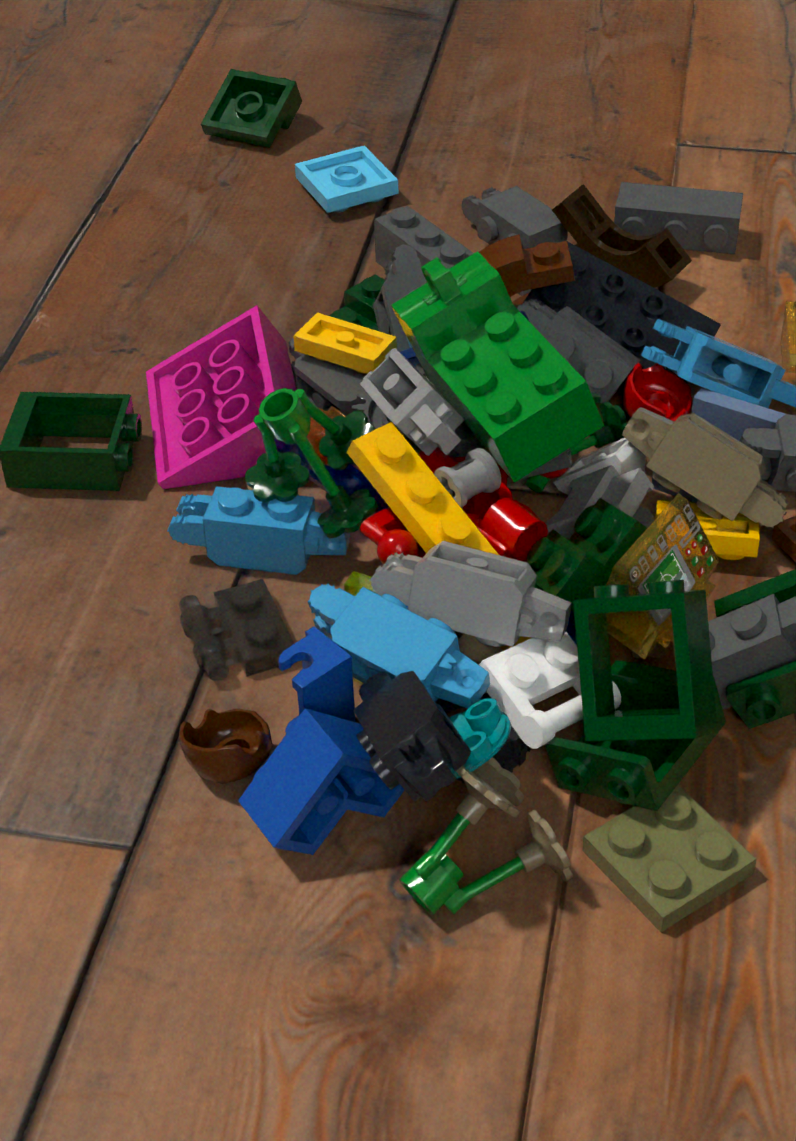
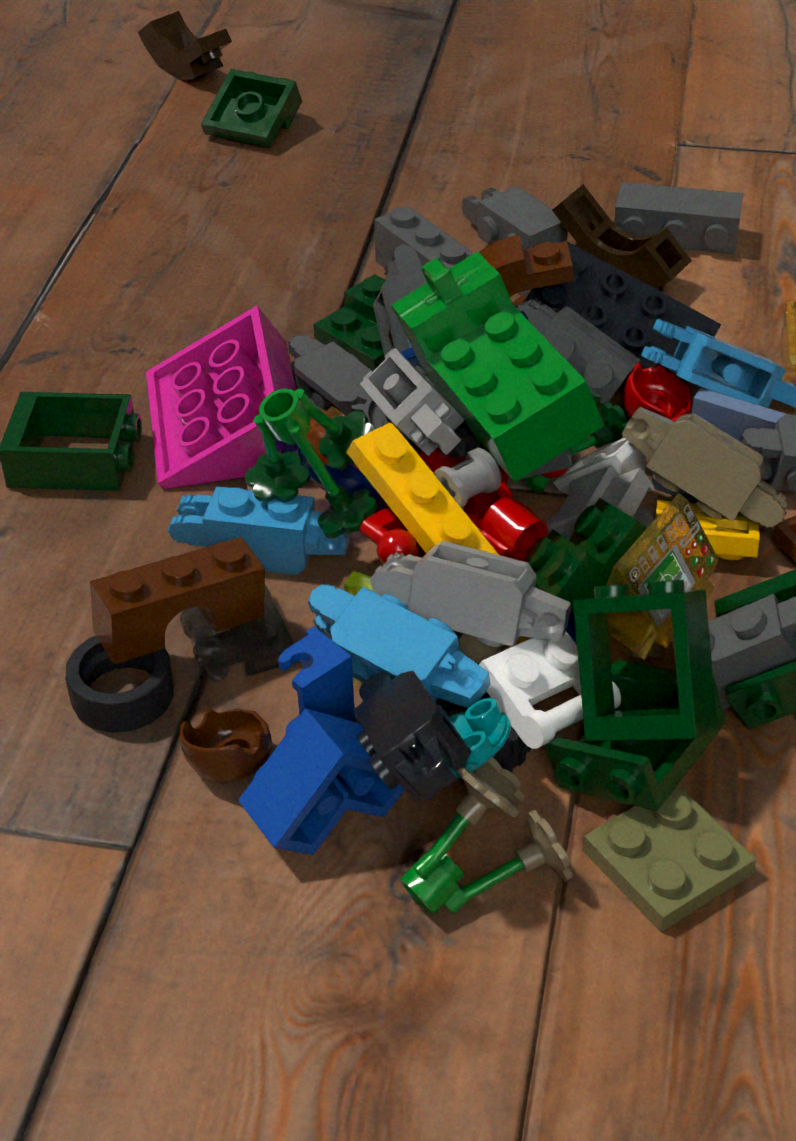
(124, 709): none -> black tyre
(139, 603): none -> reddish brown arch
(180, 50): none -> dark brown arch
(343, 343): yellow plate -> none
(346, 179): medium azure plate -> none

